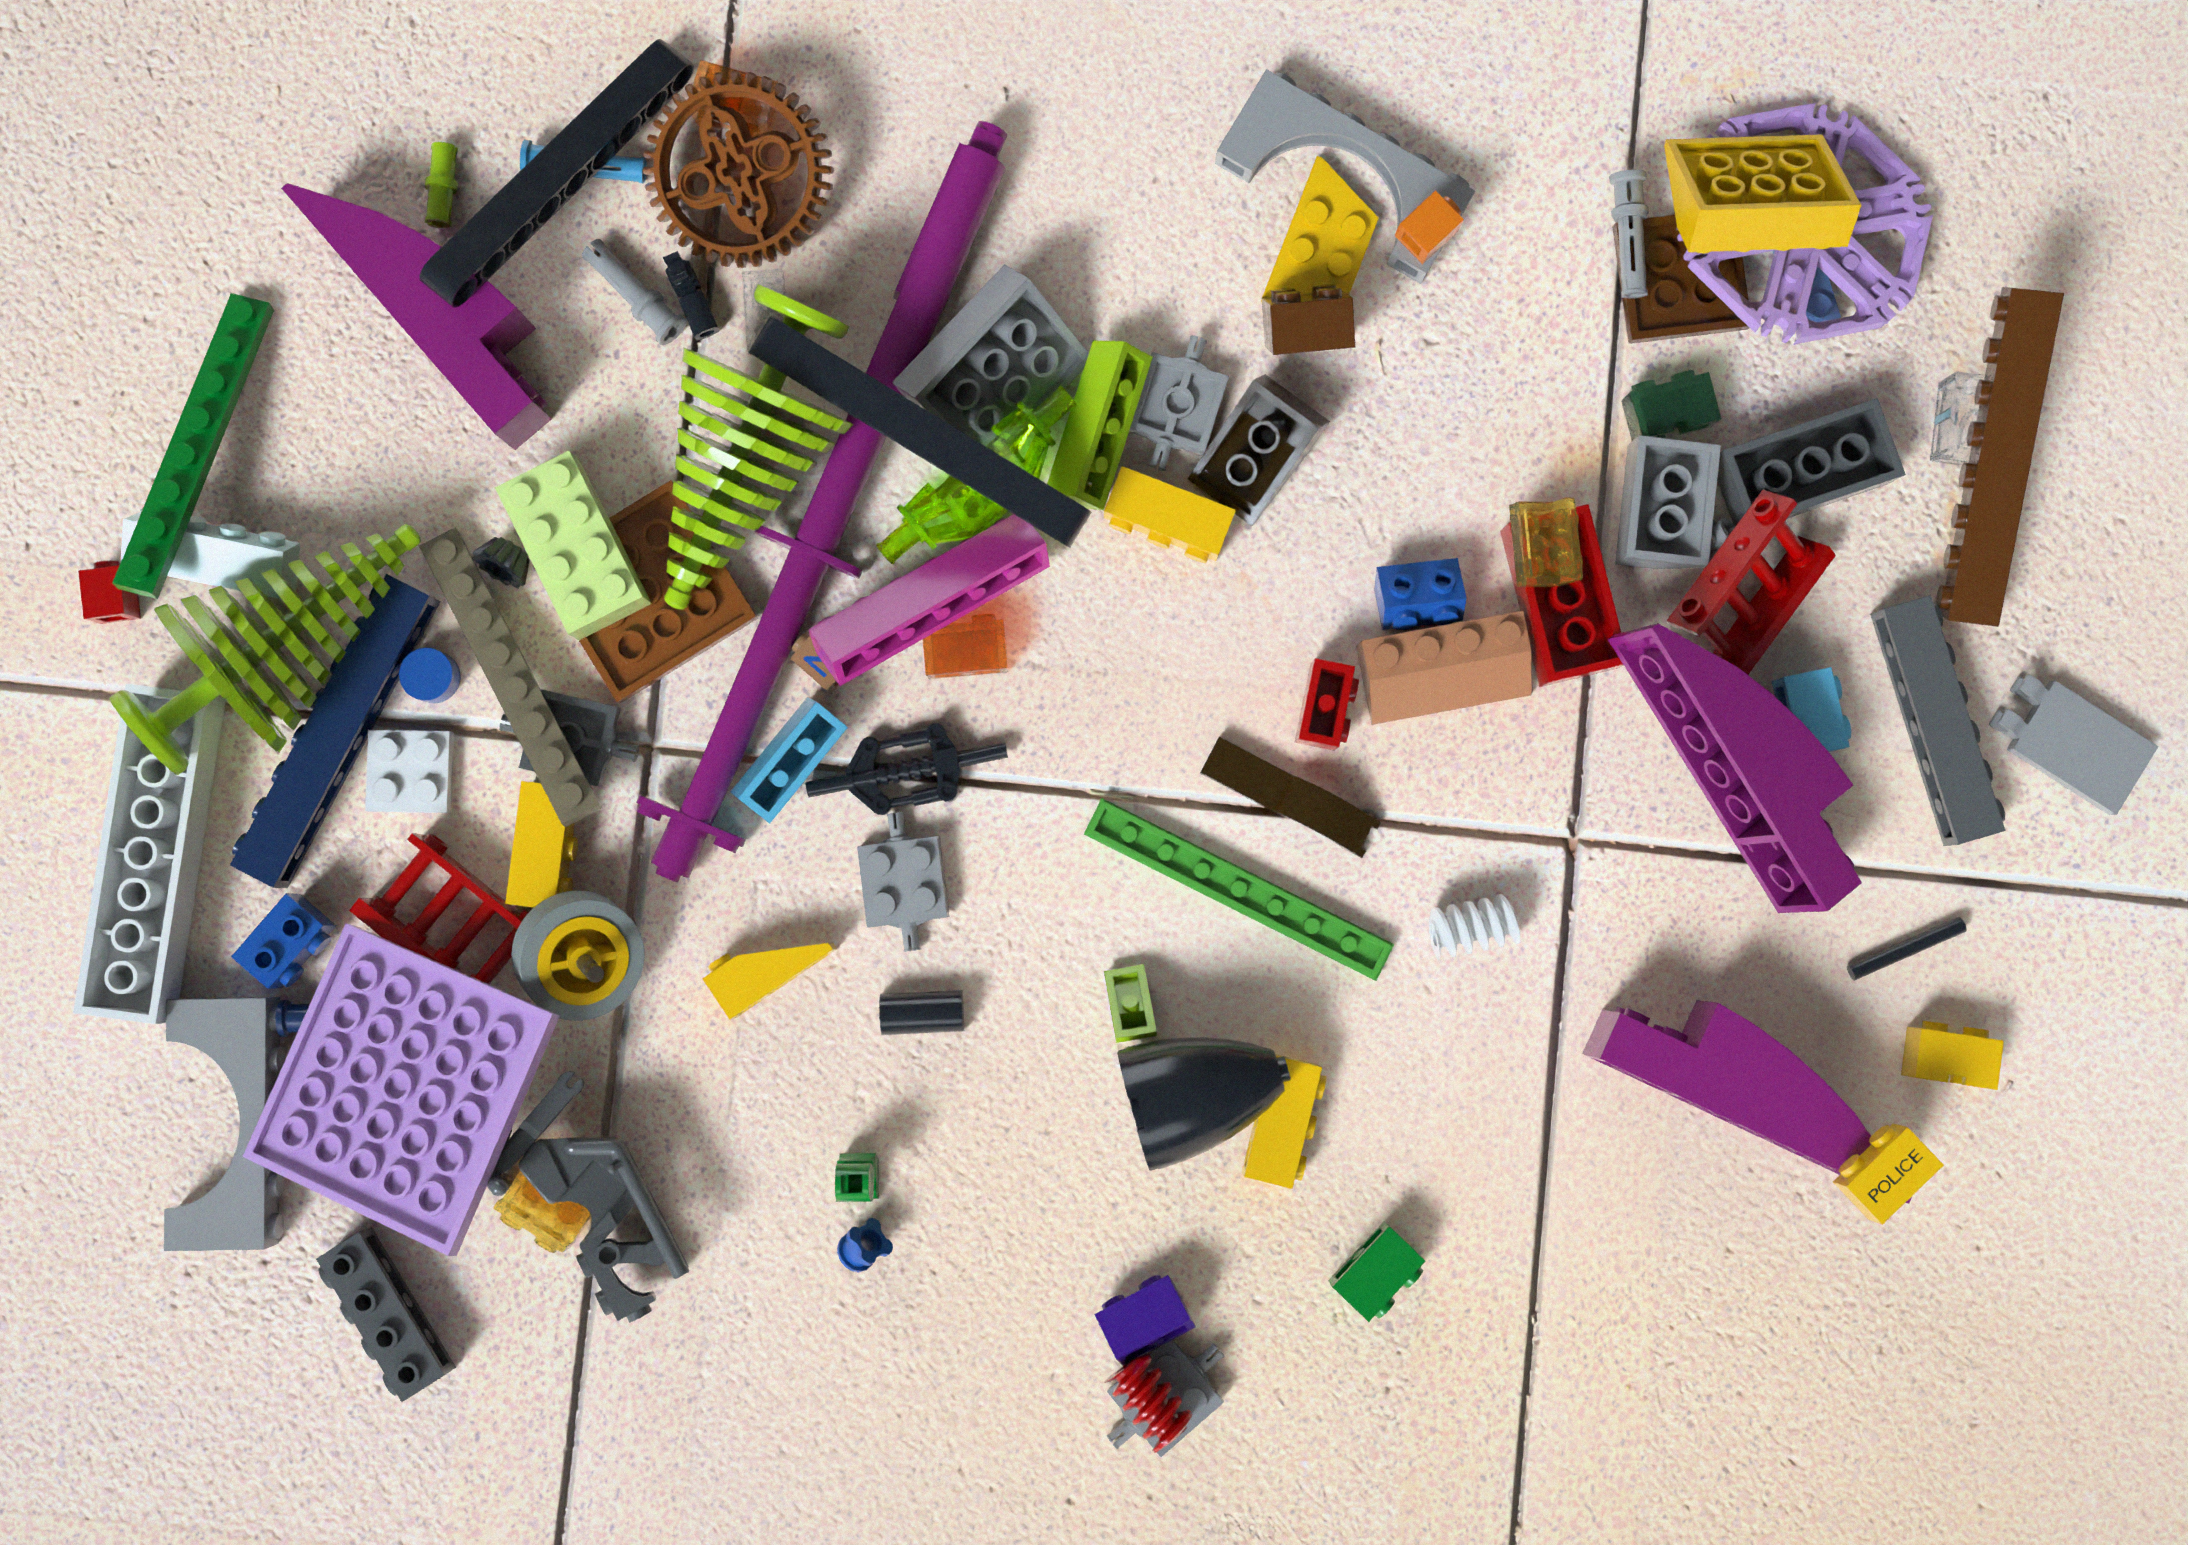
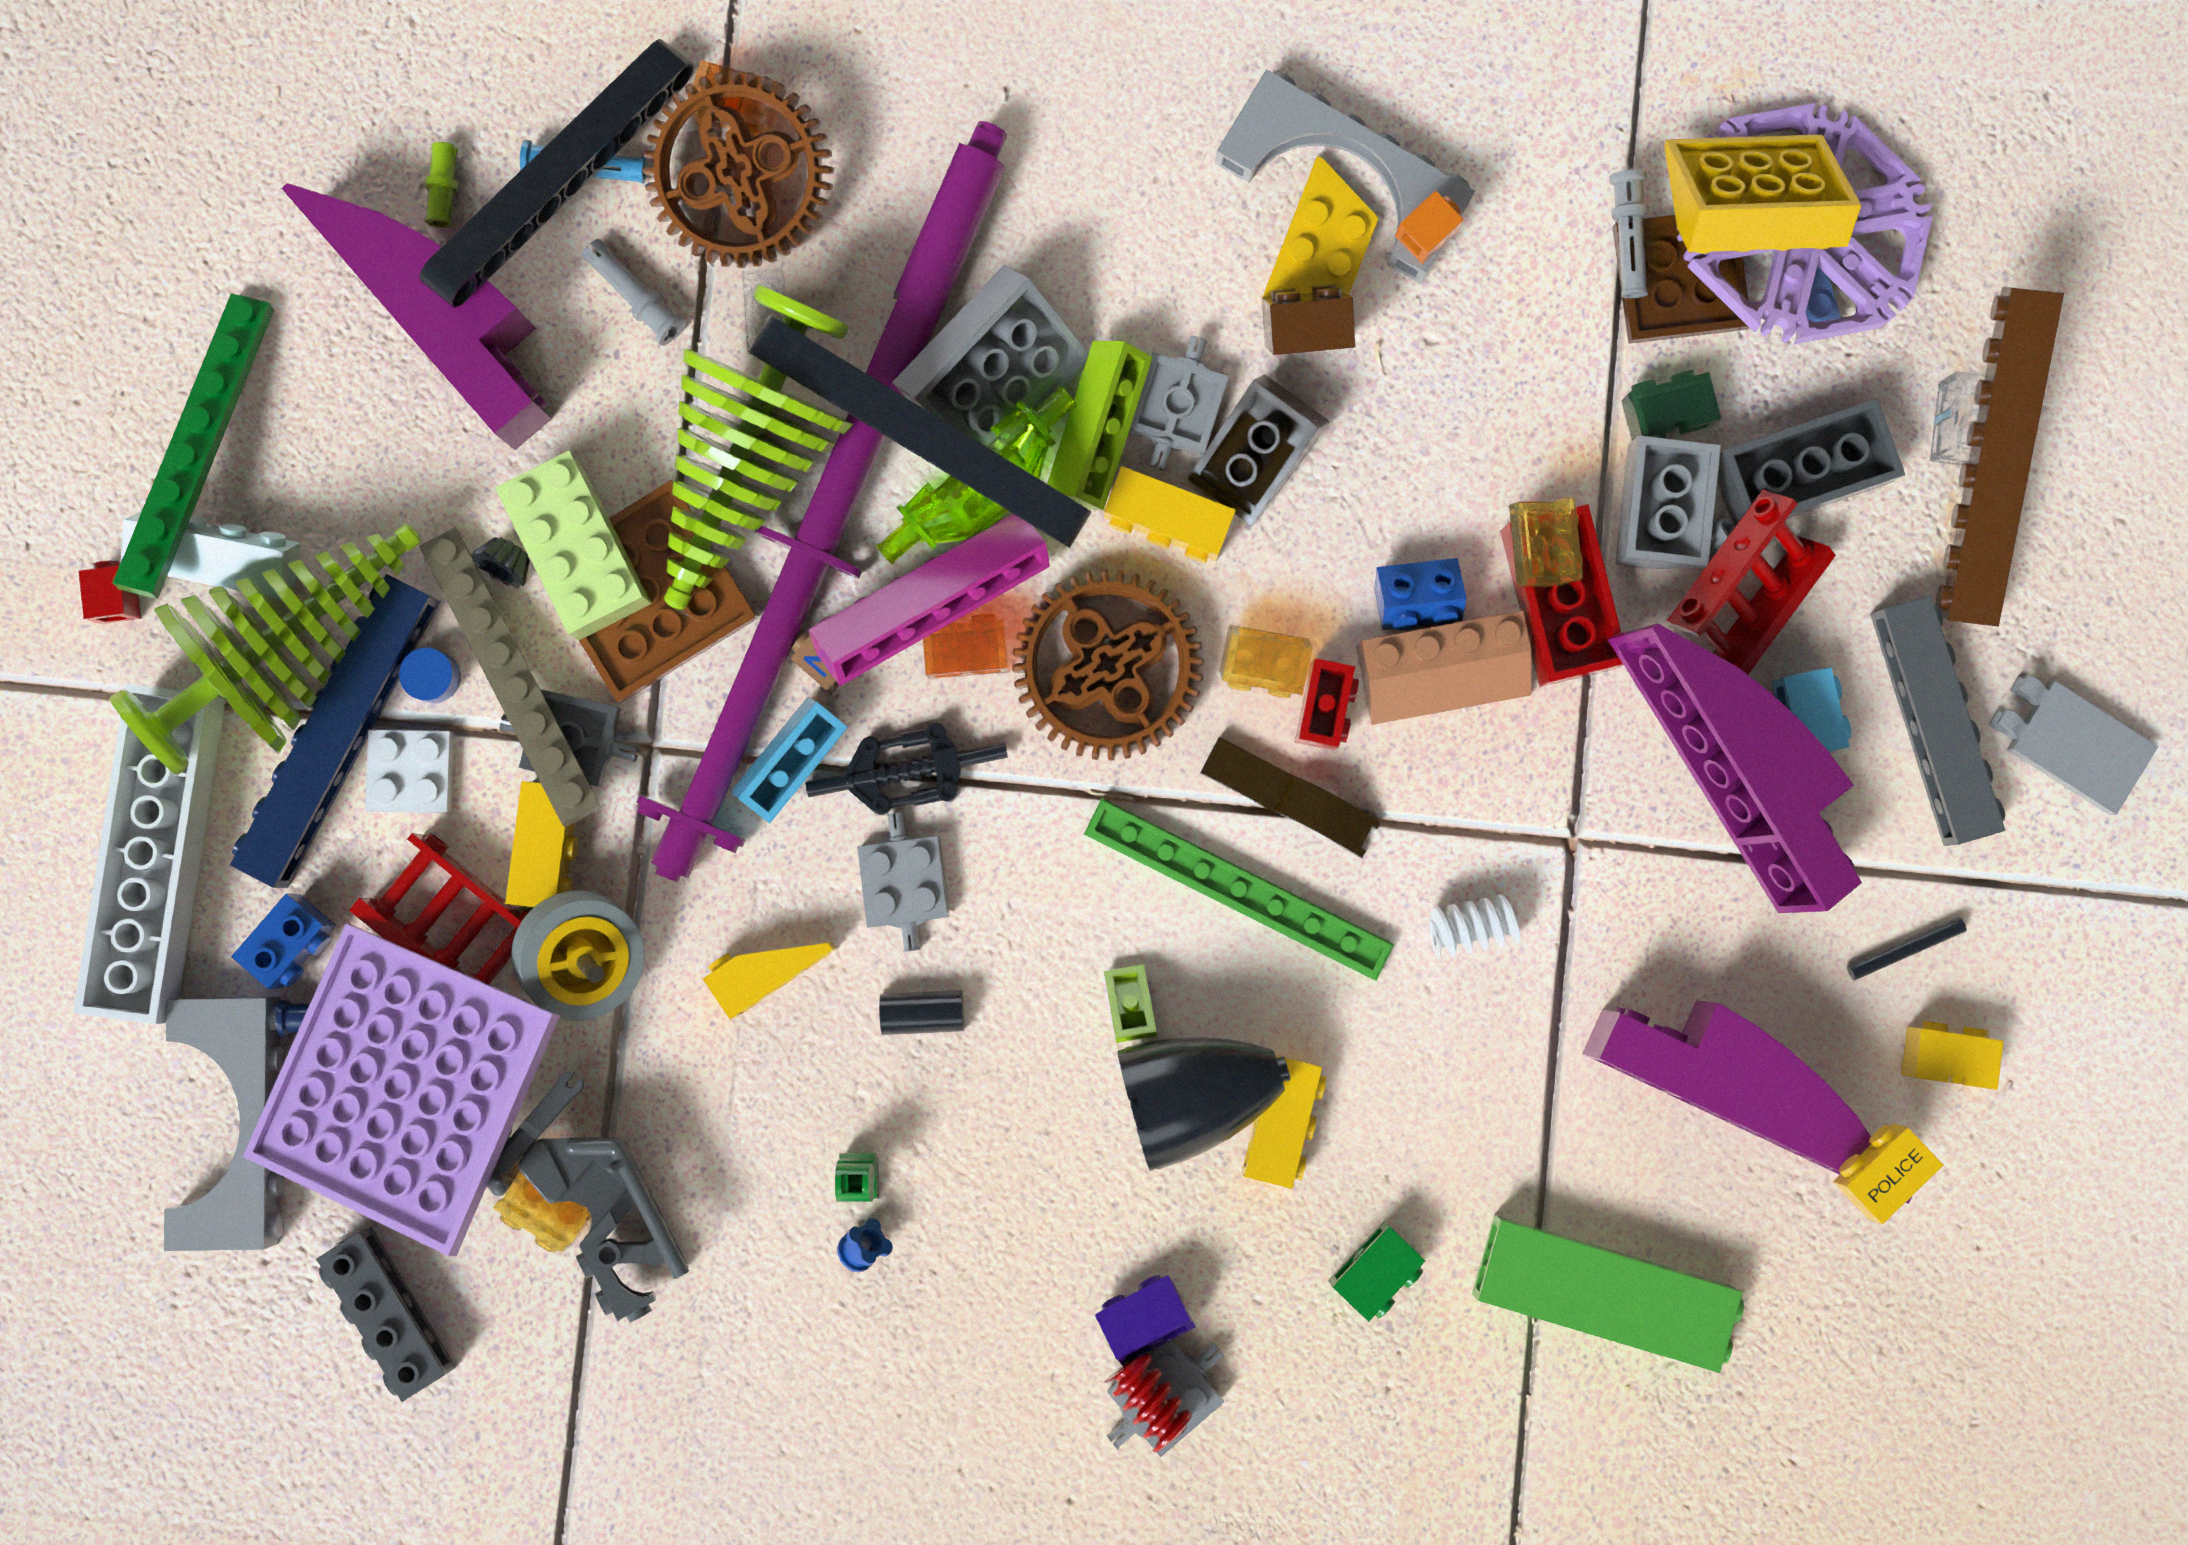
(693, 302): black bar -> none
(1145, 628): none -> dark orange gear
(1265, 661): none -> clear yellow brick
(1608, 1294): none -> bright green brick

